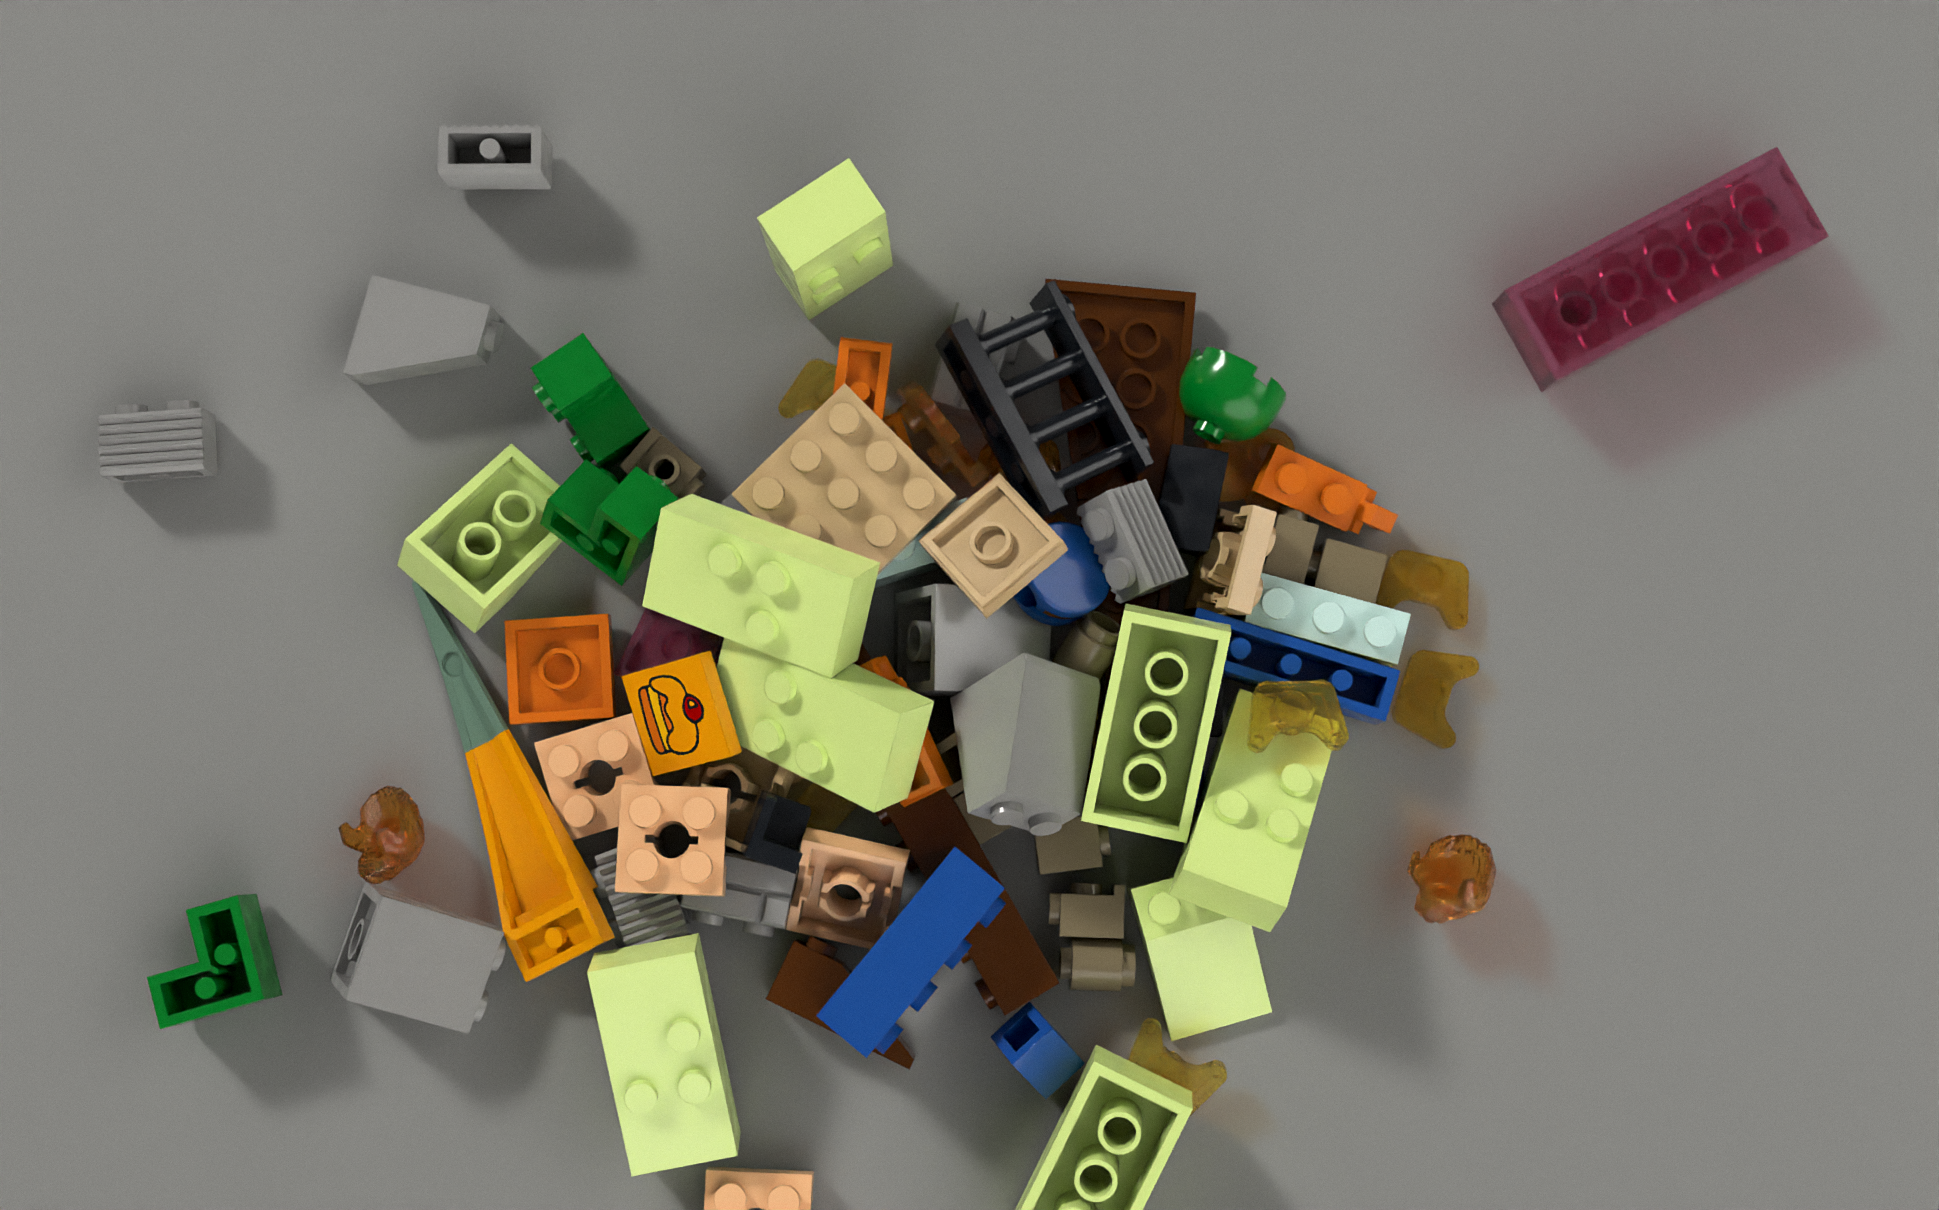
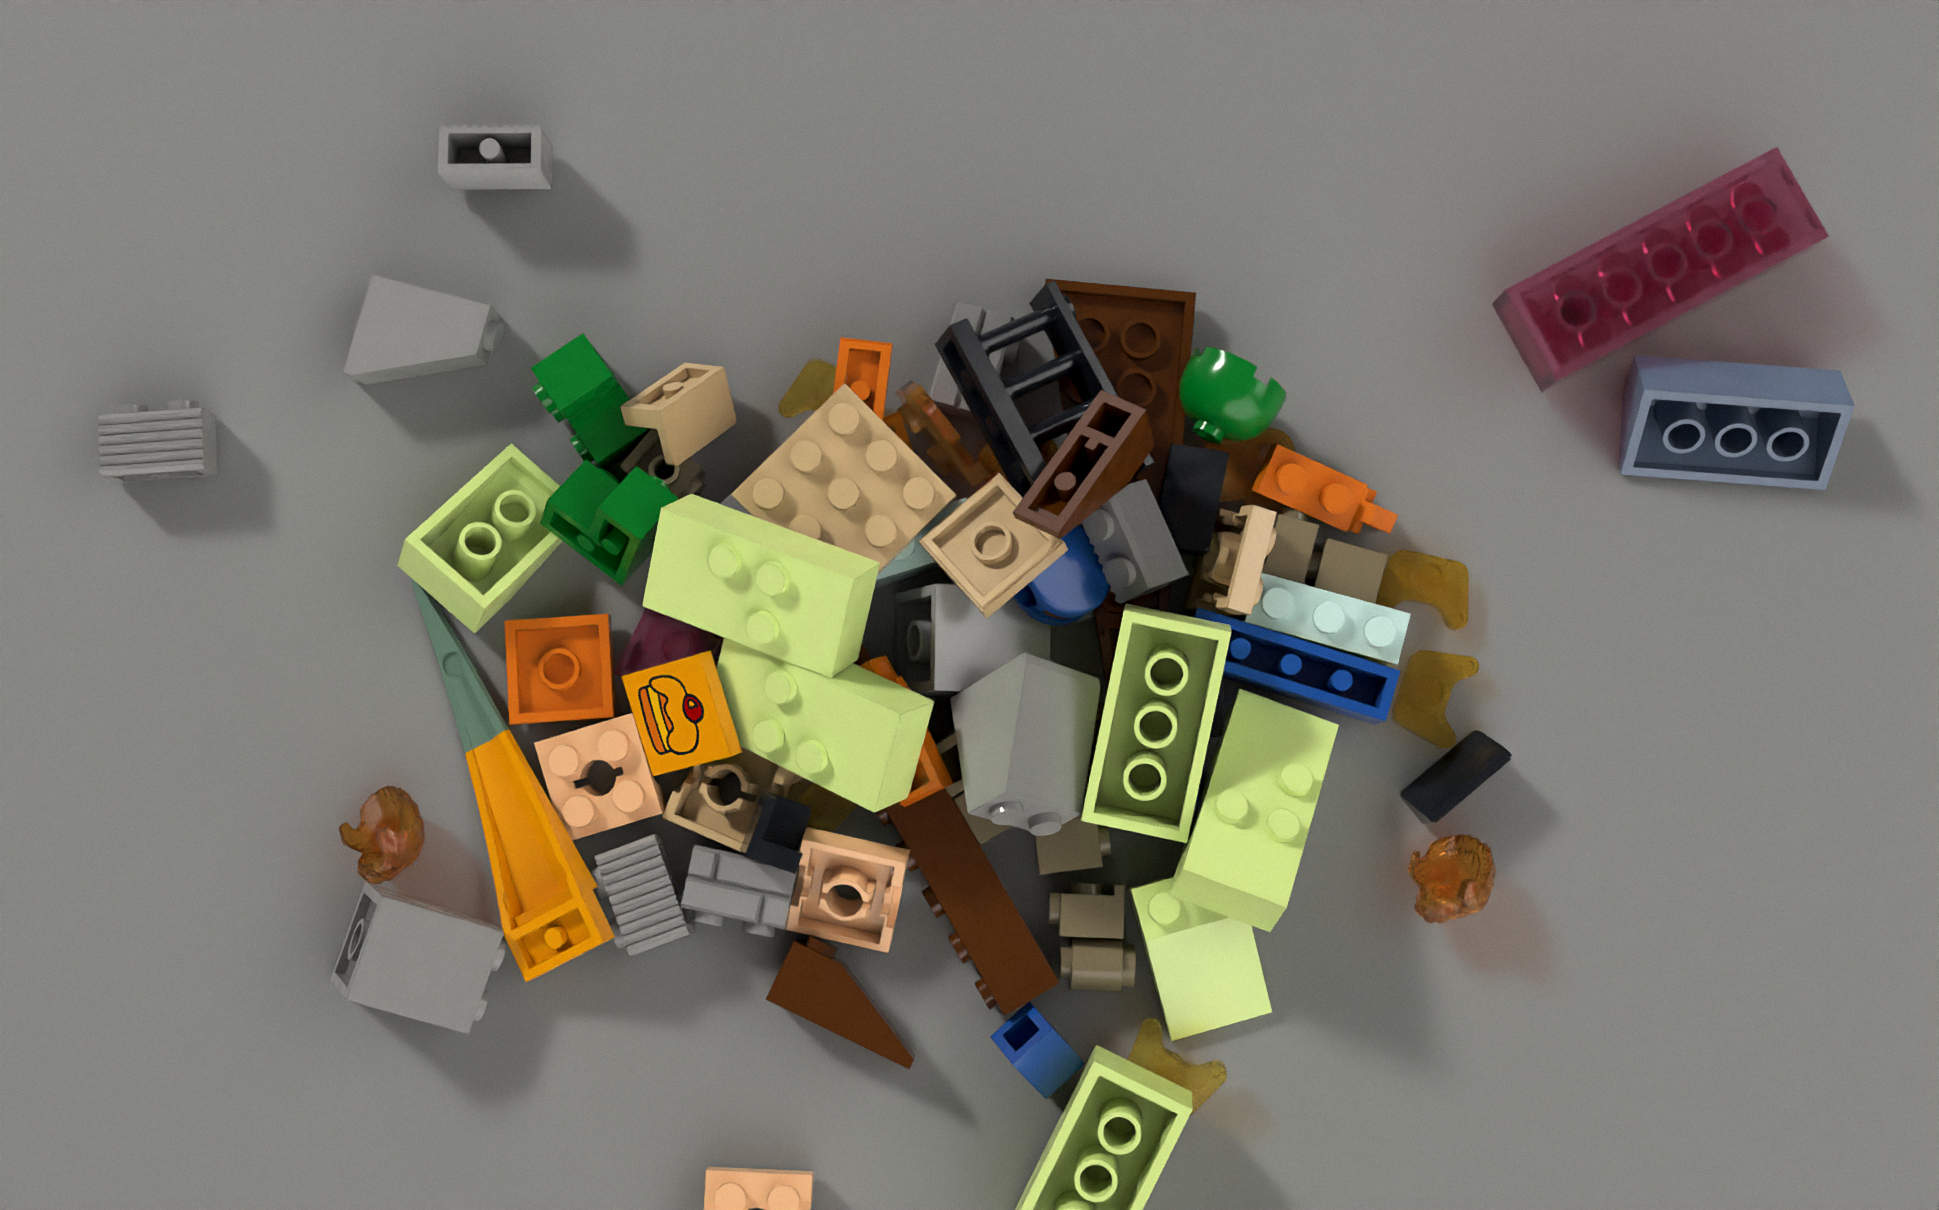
(232, 966): green brick -> none
(650, 810): light nougat brick -> none
(664, 1054): yellowish green brick -> none
(686, 408): none -> tan panel
(827, 239): yellowish green brick -> none
(910, 953): blue brick -> none
(1088, 466): none -> reddish brown slope
(1090, 645): dark tan brick -> none
(1293, 710): clear yellow piece -> none
(1454, 777): none -> black slope
(1732, 422): none -> sand blue slope

